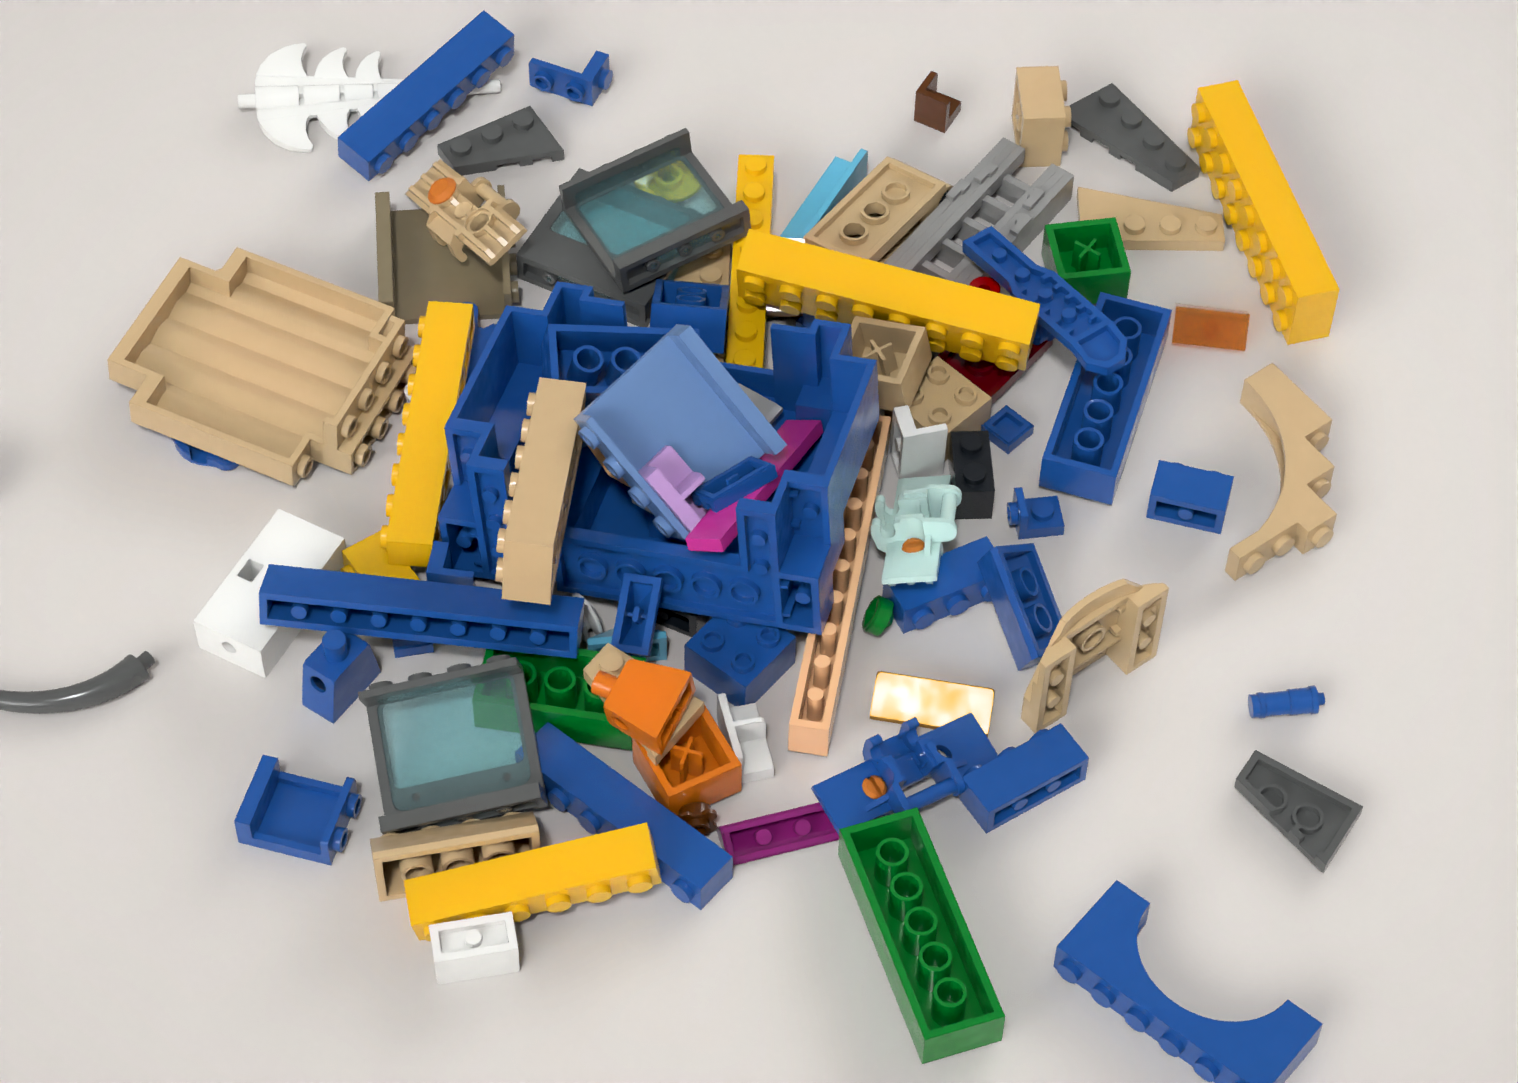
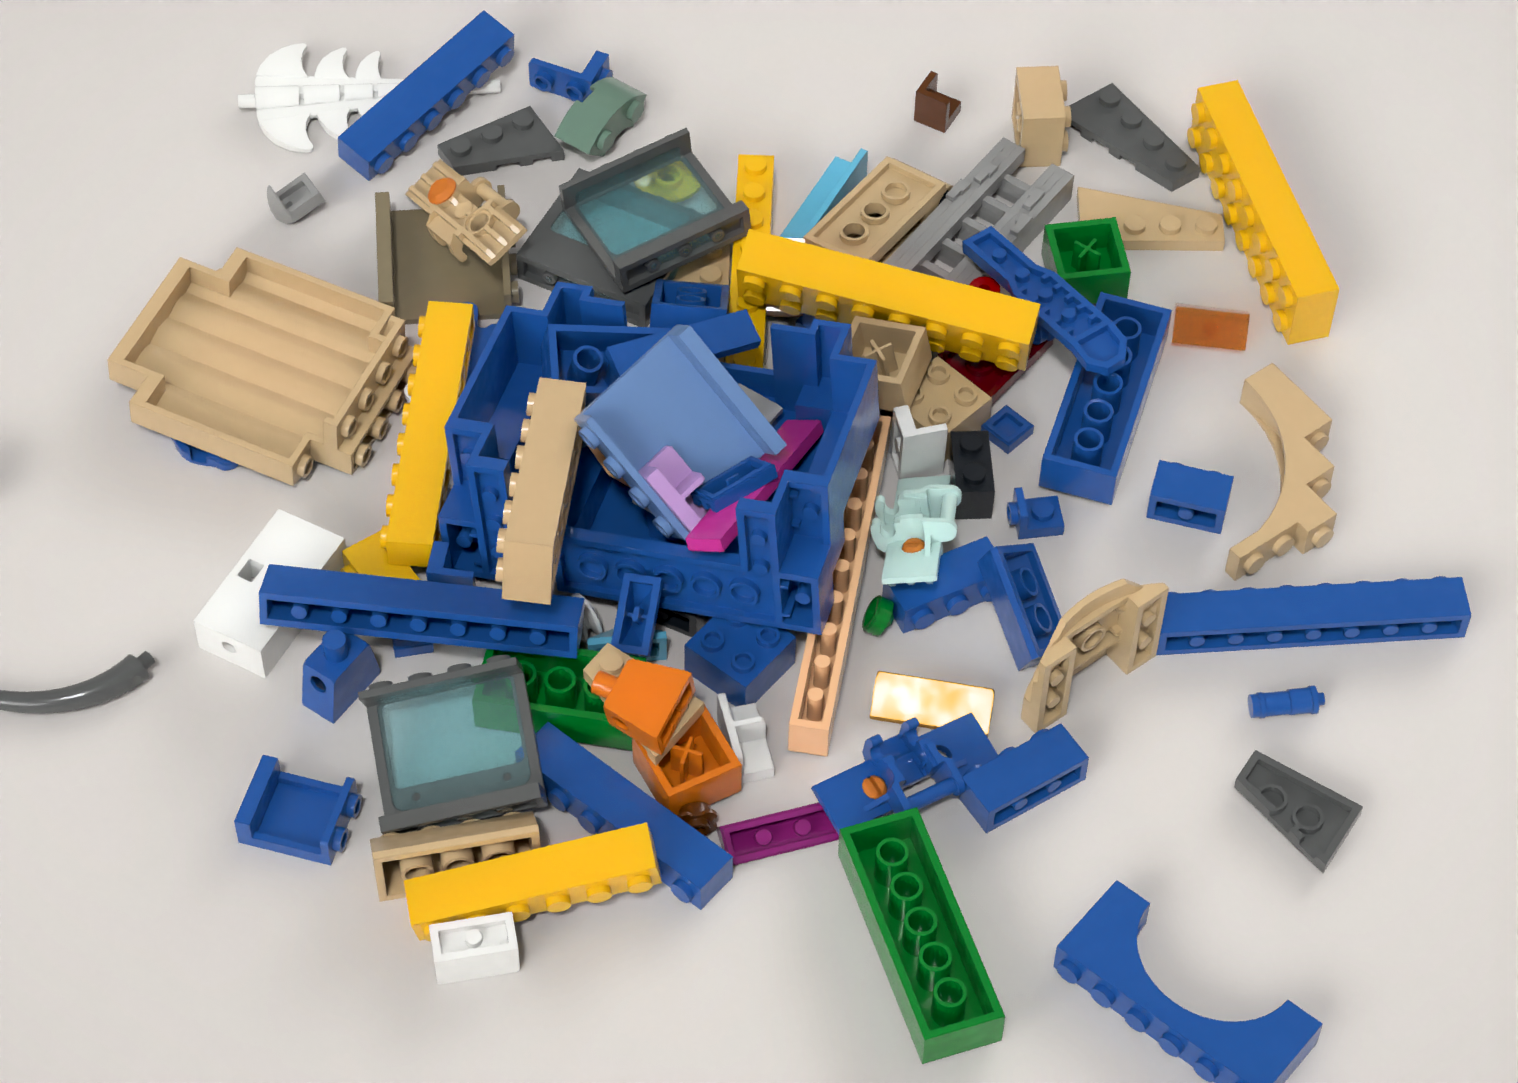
(294, 199): none -> light grey plate
(601, 116): none -> sand green brick
(722, 335): none -> blue tile
(1314, 615): none -> blue brick

